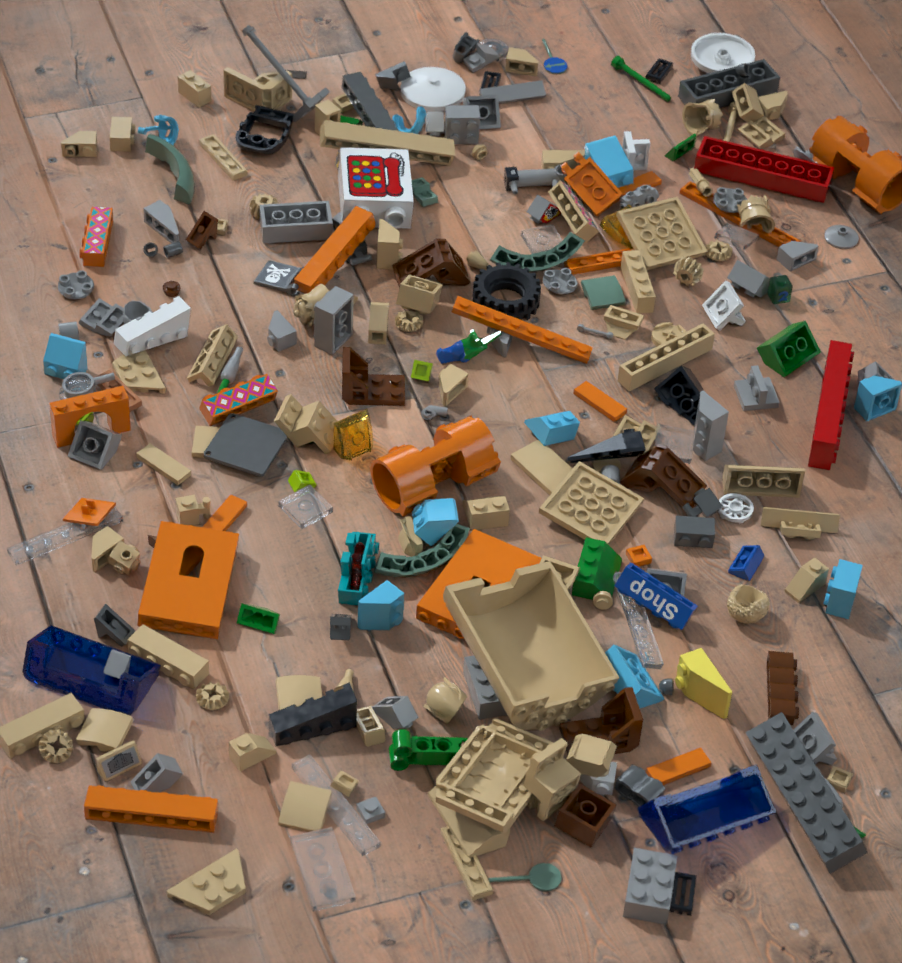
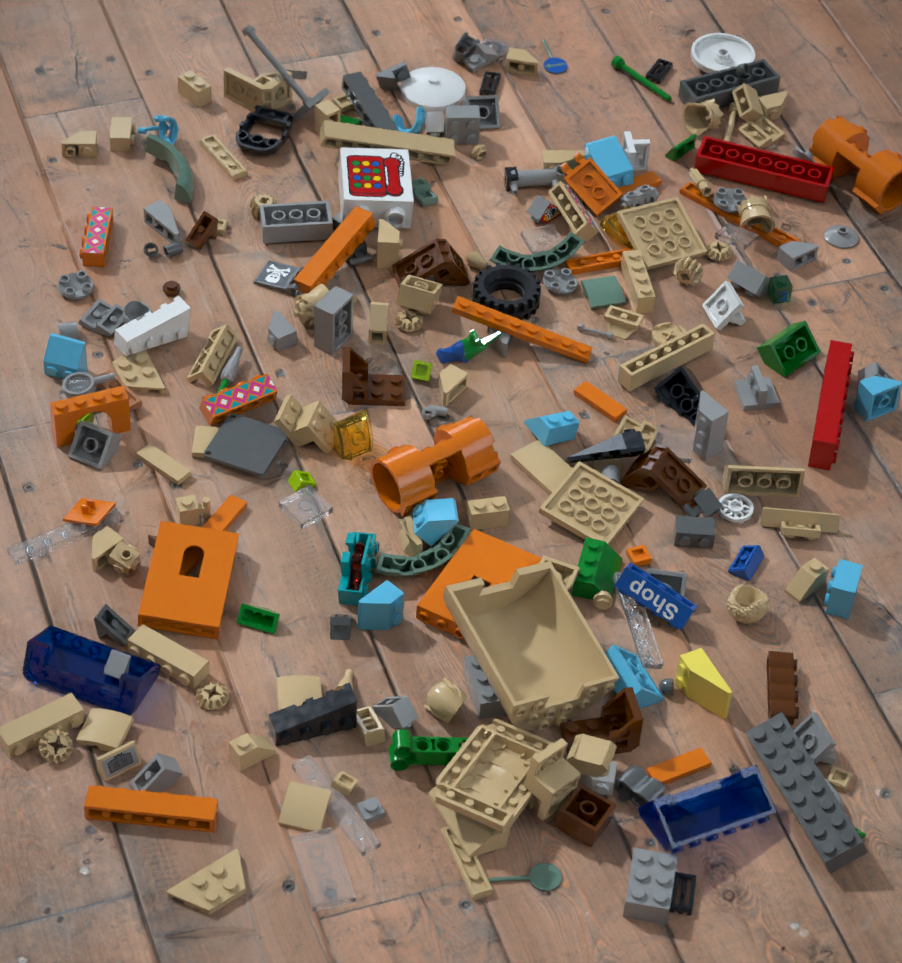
(516, 92): light grey tile -> none

